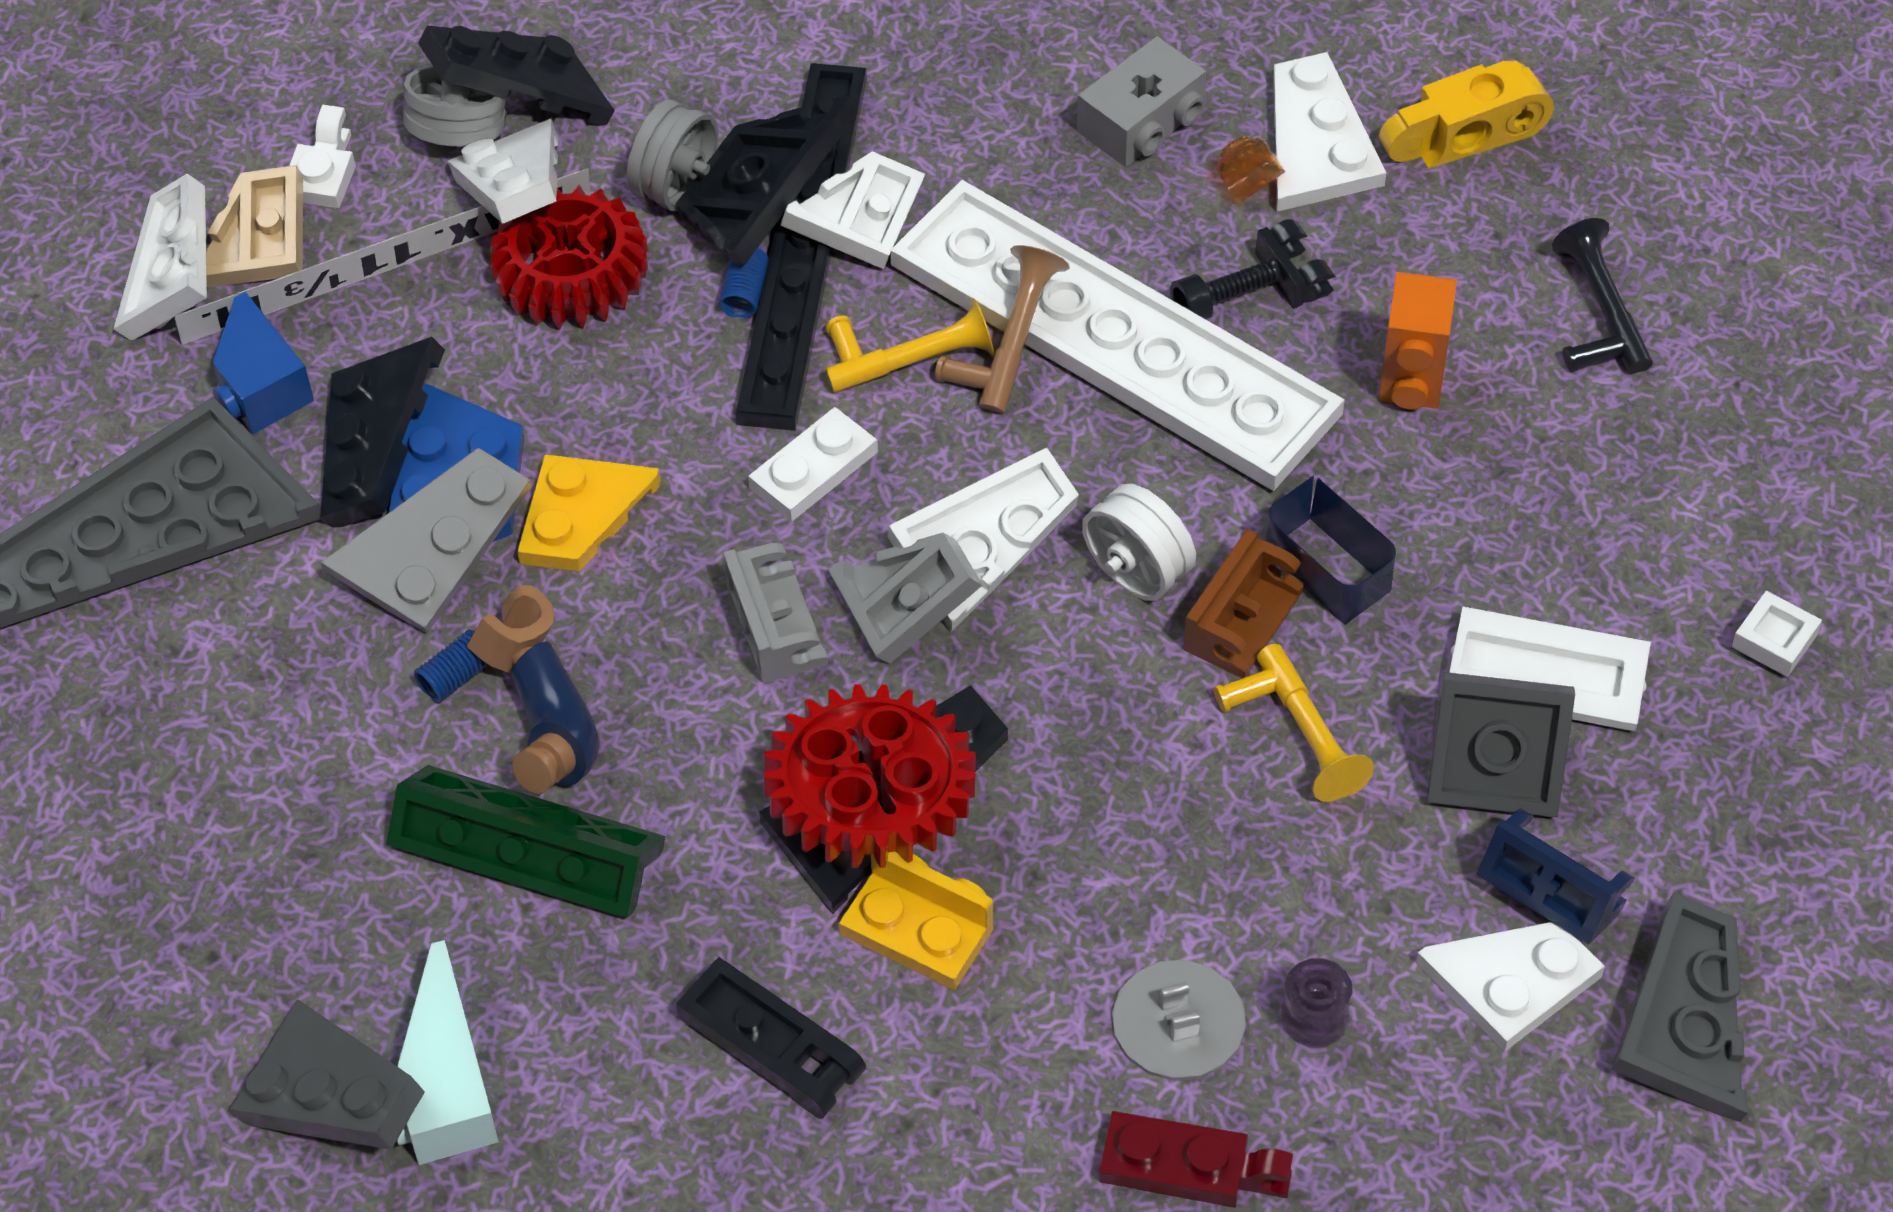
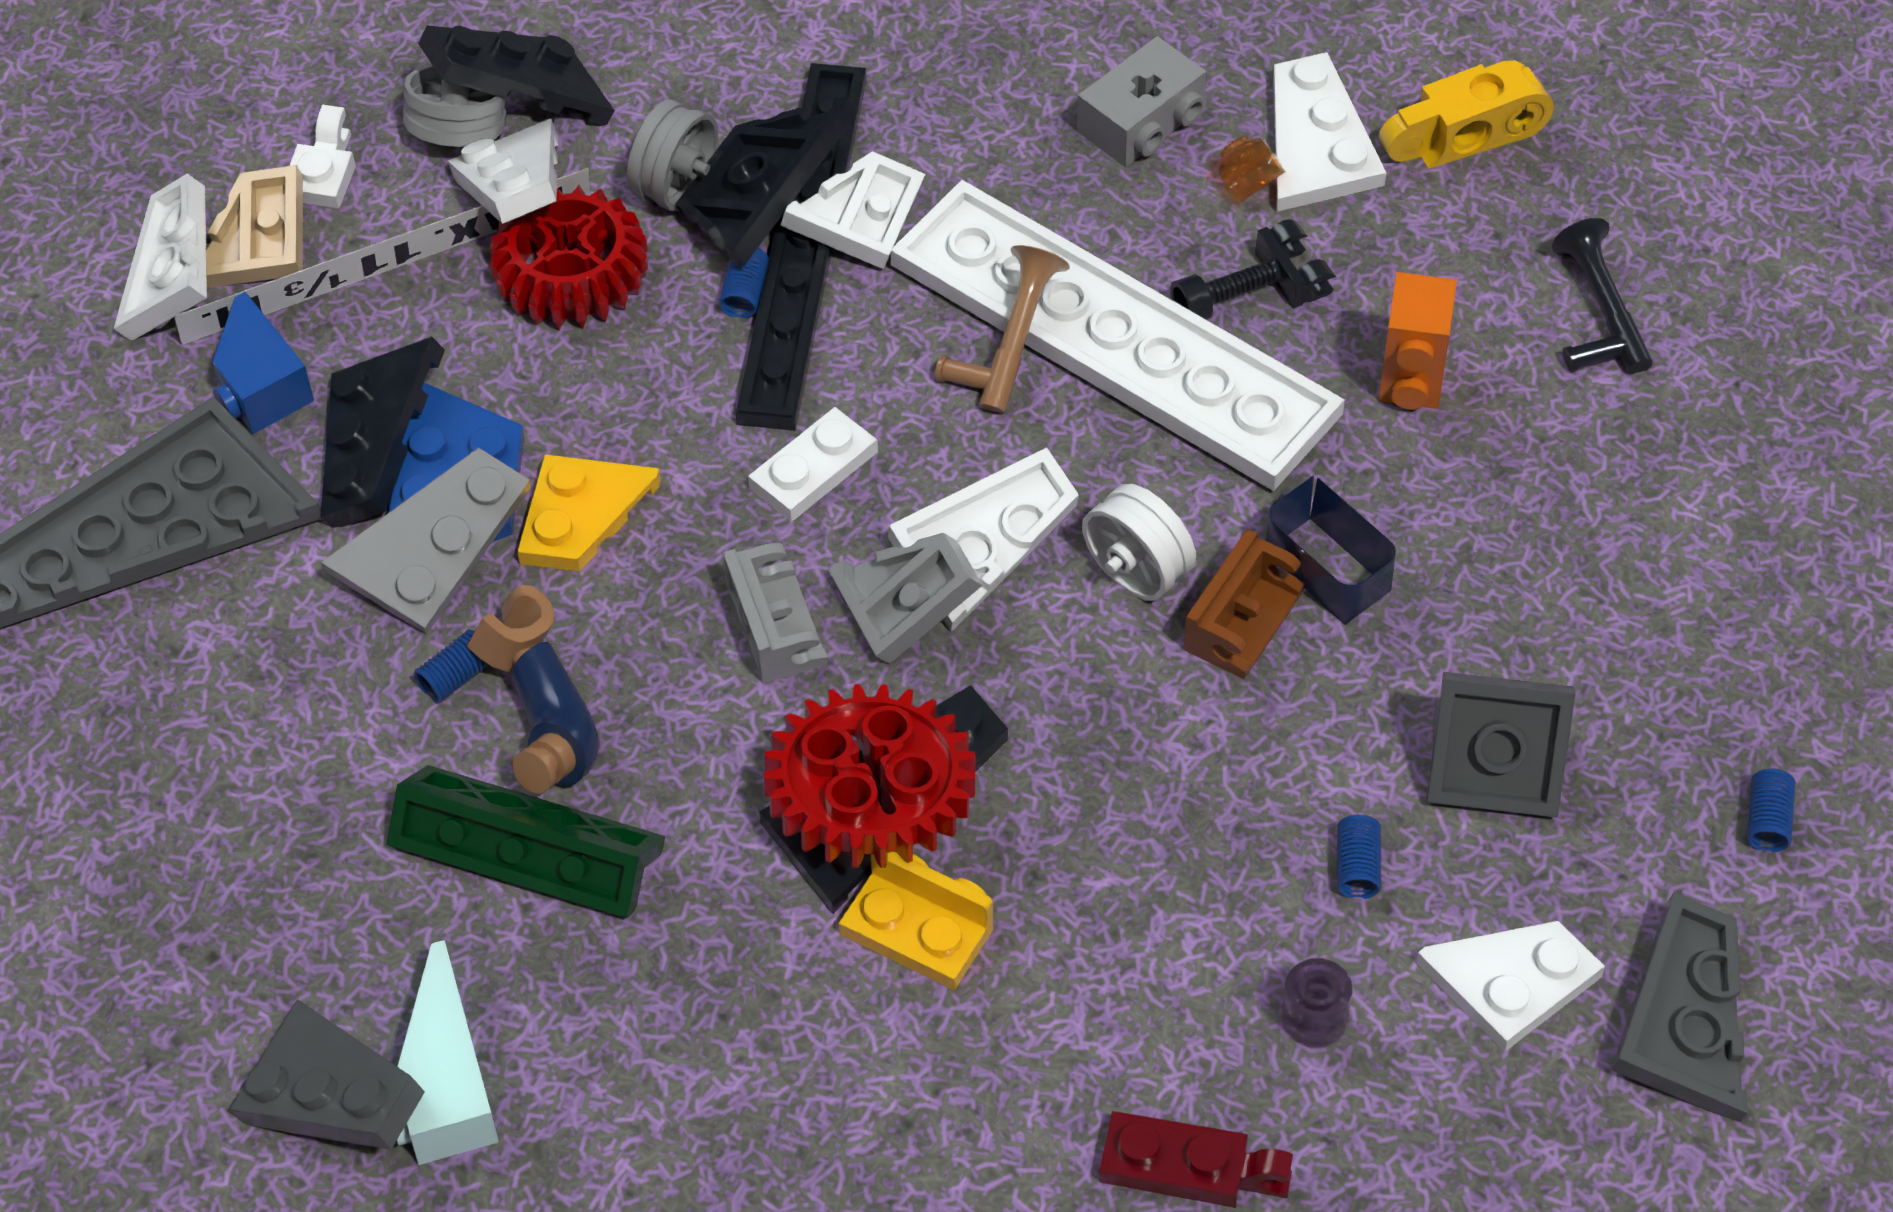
(769, 1036): black plate -> none
(859, 368): yellow piece -> none
(1178, 1020): light grey piece -> none
(1339, 772): yellow piece -> none
(1355, 864): none -> blue piece
(1551, 880): dark blue hinge -> none
(1600, 666): white piece -> none
(1776, 633): white plate -> none
(1781, 819): none -> blue piece

